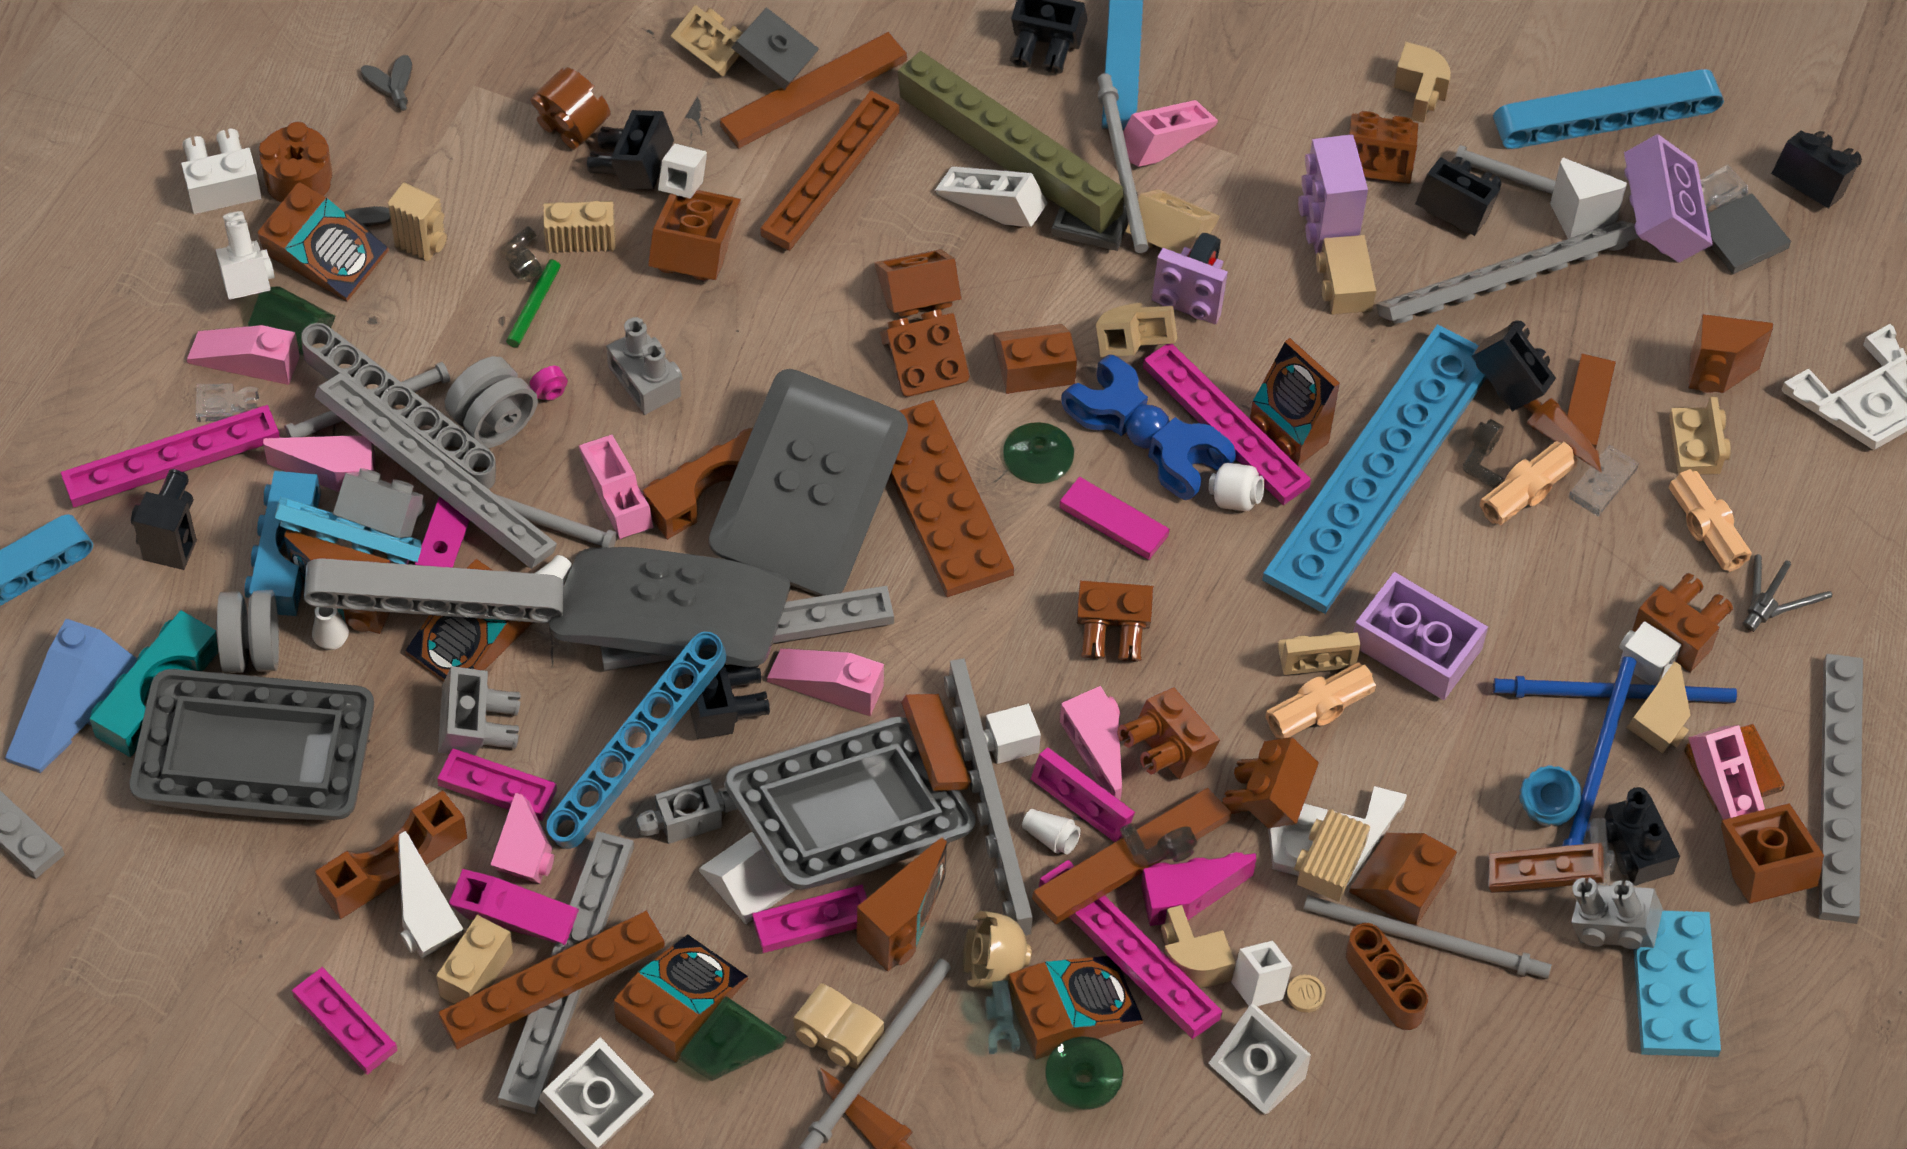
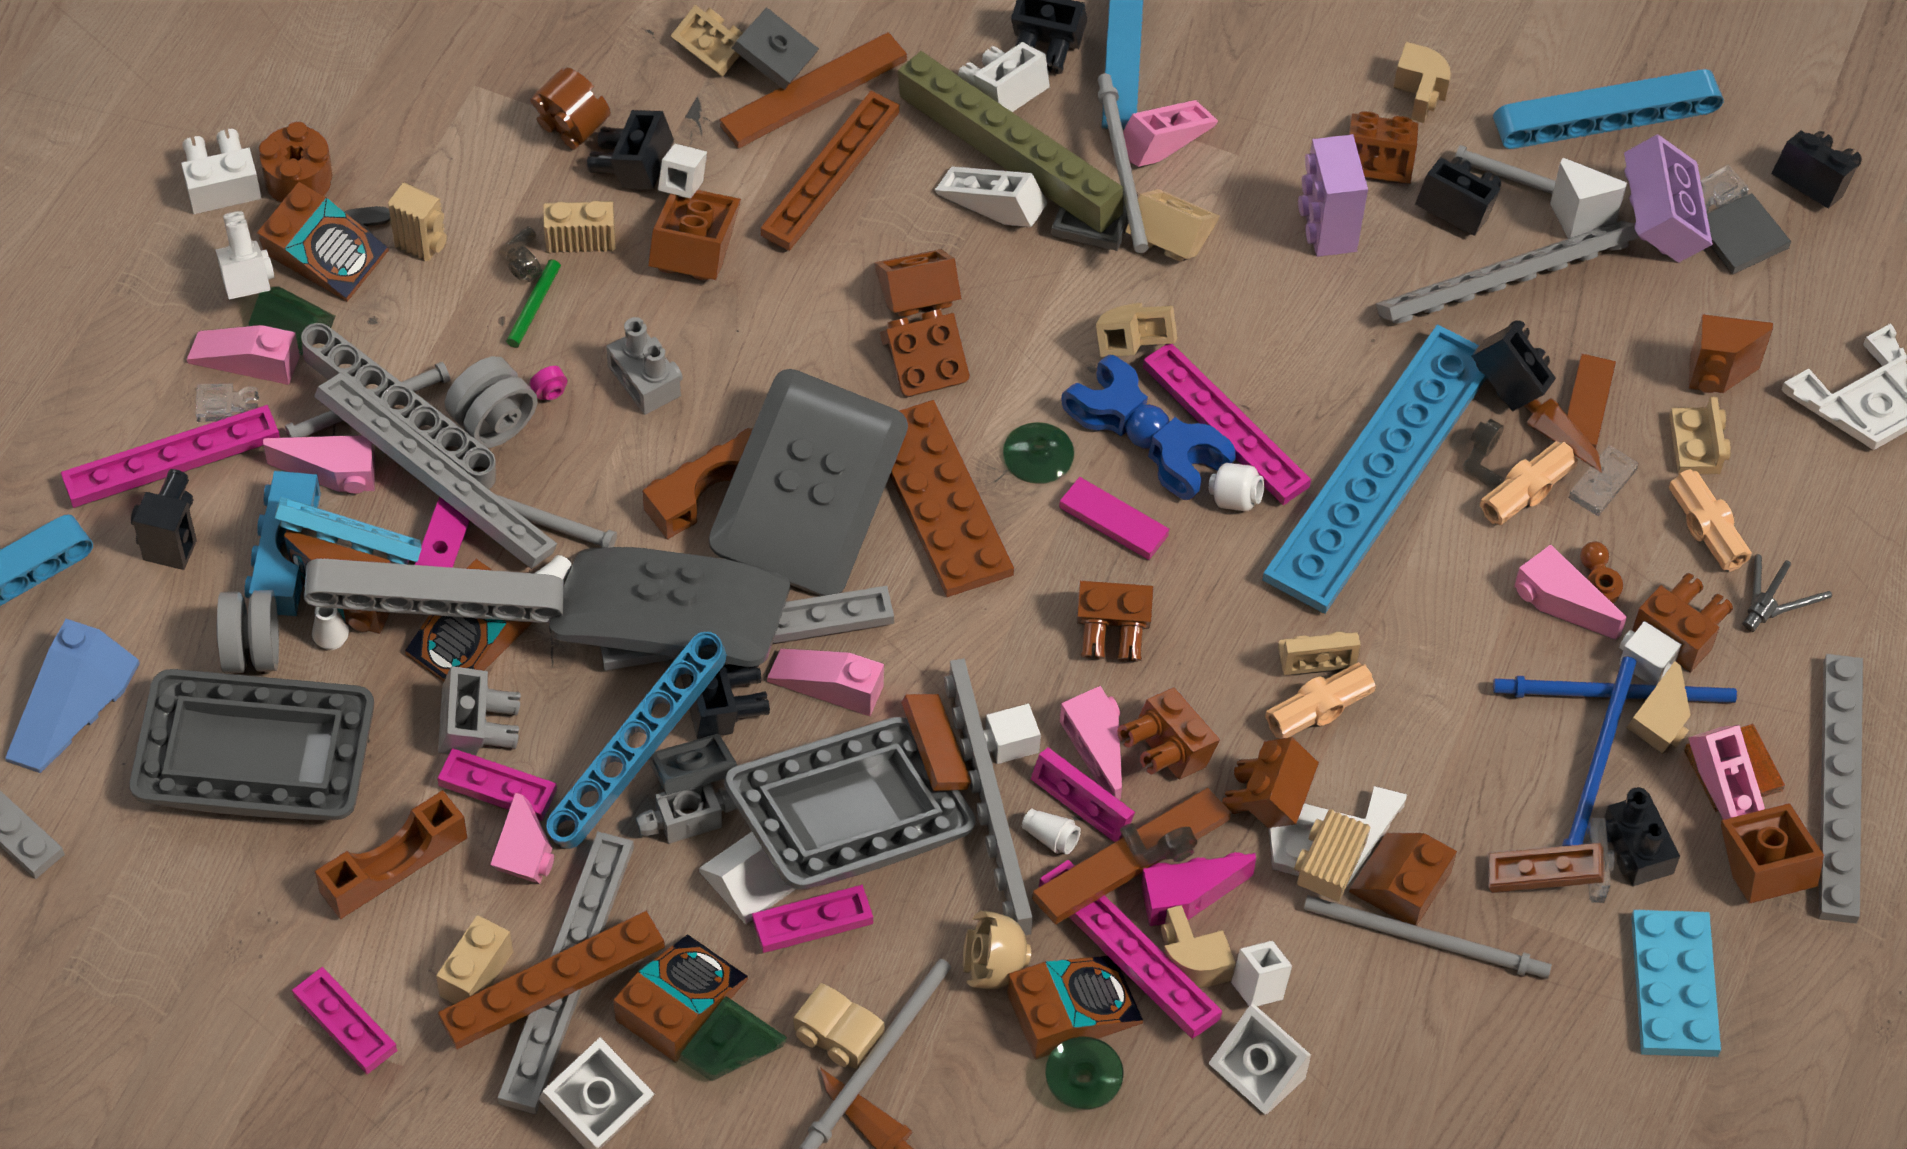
(181, 645): teal arch -> none
(378, 503): light grey brick -> none
(394, 85): dark grey piece -> none
(425, 911): white slope -> none
(512, 907): dark pink slope -> none
(616, 486): bright pink slope -> none
(692, 763): none -> dark grey tile
(898, 911): dark orange slope -> none
(999, 1009): clear light blue plate -> none
(1009, 76): none -> white brick
(1036, 358): dark orange slope -> none
(1192, 280): lavender plate -> none
(1296, 403): slope -> none
(1305, 993): tan piece -> none
(1347, 274): tan brick -> none
(1385, 959): dark orange beam -> none
(1419, 635): lavender brick -> none
(1550, 795): dark azure hair -> none
(1564, 592): none -> bright pink slope
(1595, 557): none -> dark orange plate
(1616, 914): light grey brick -> none

